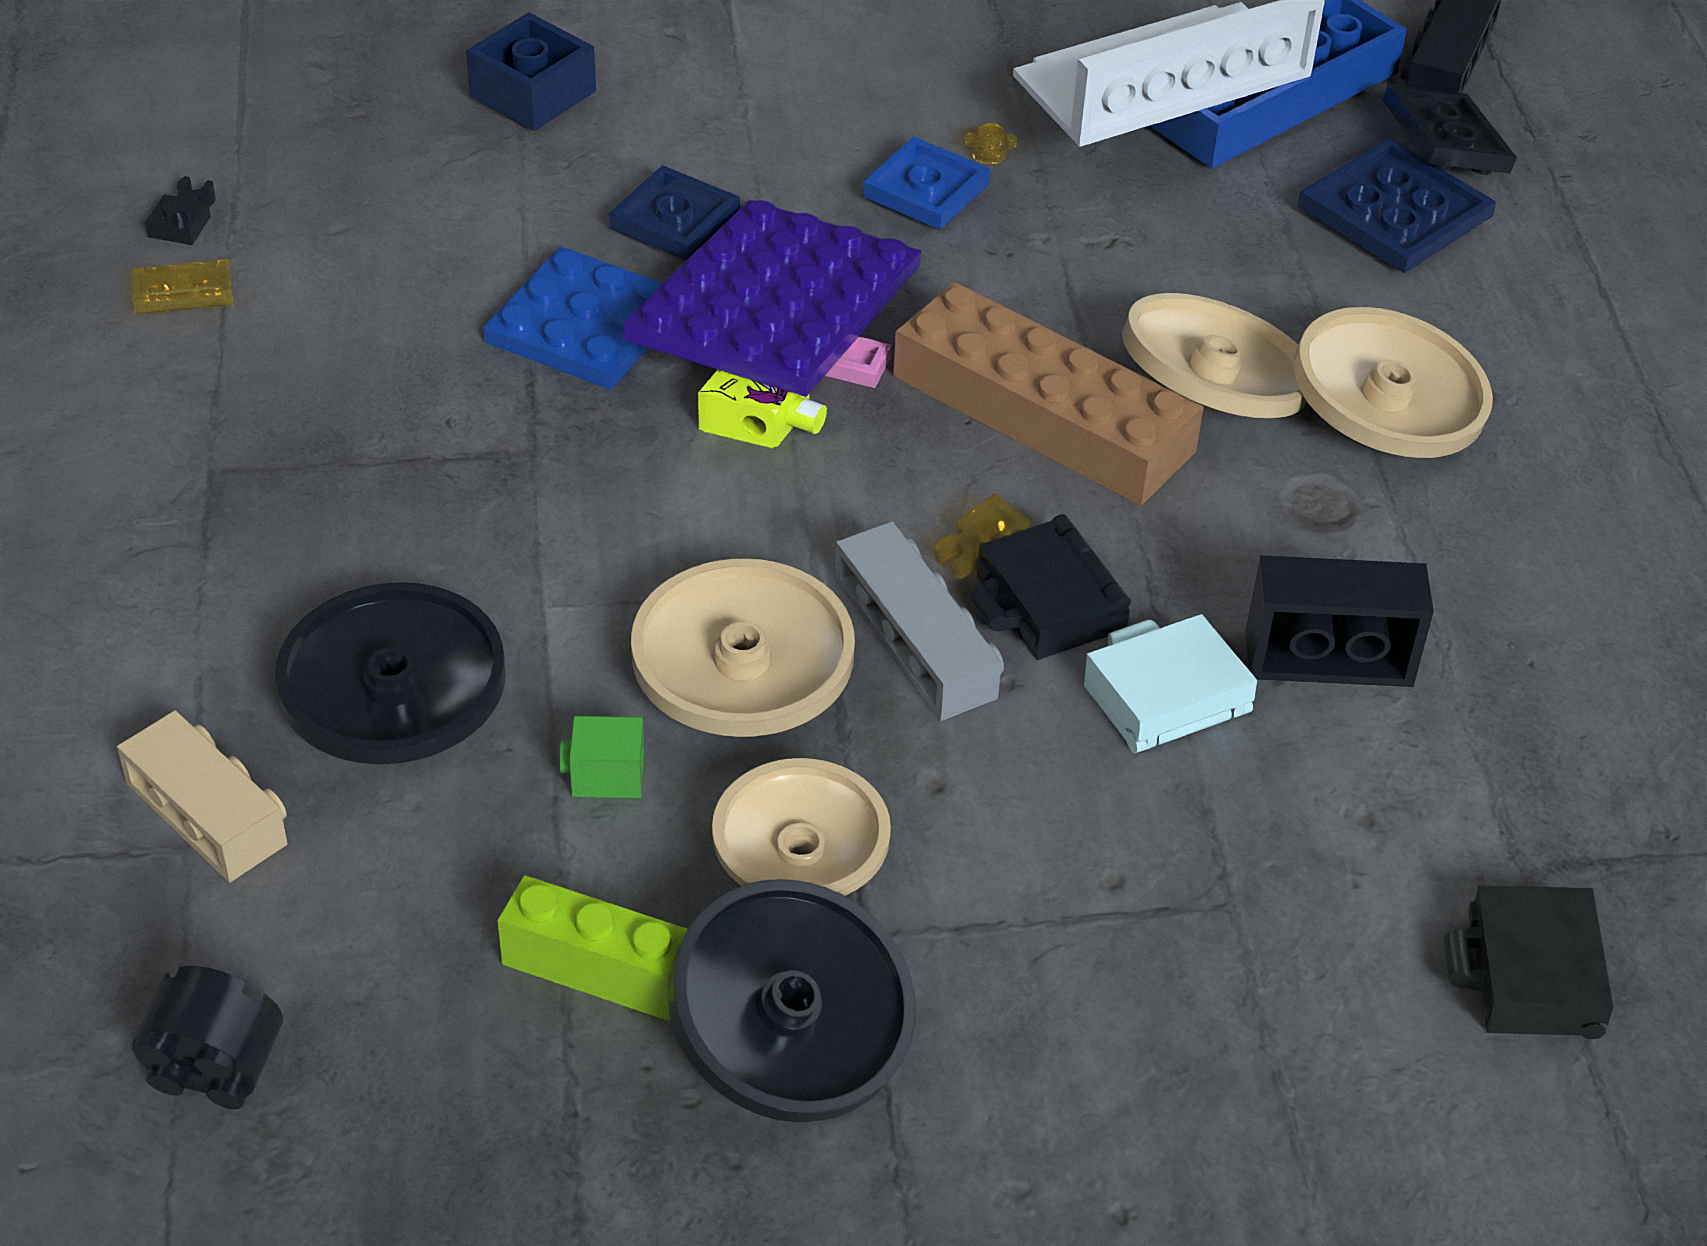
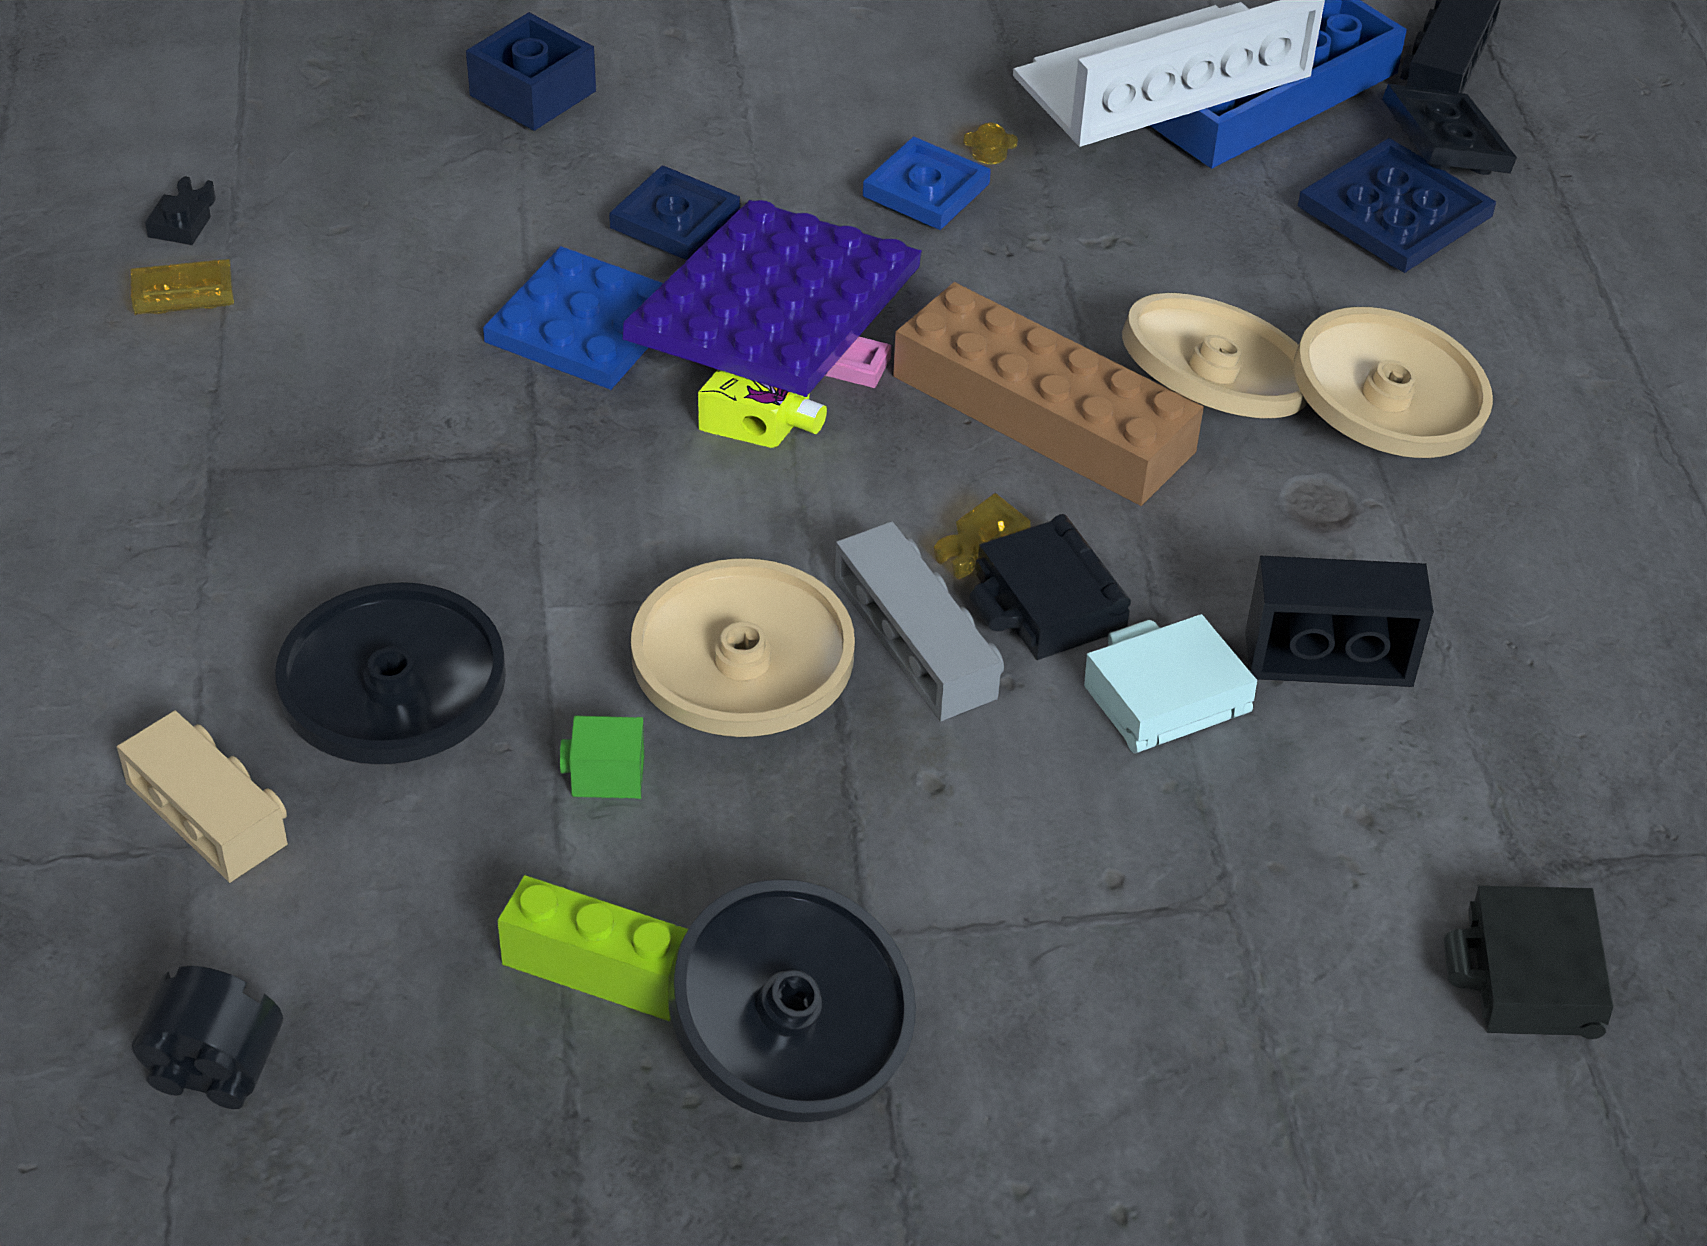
(802, 810): tan dish -> none

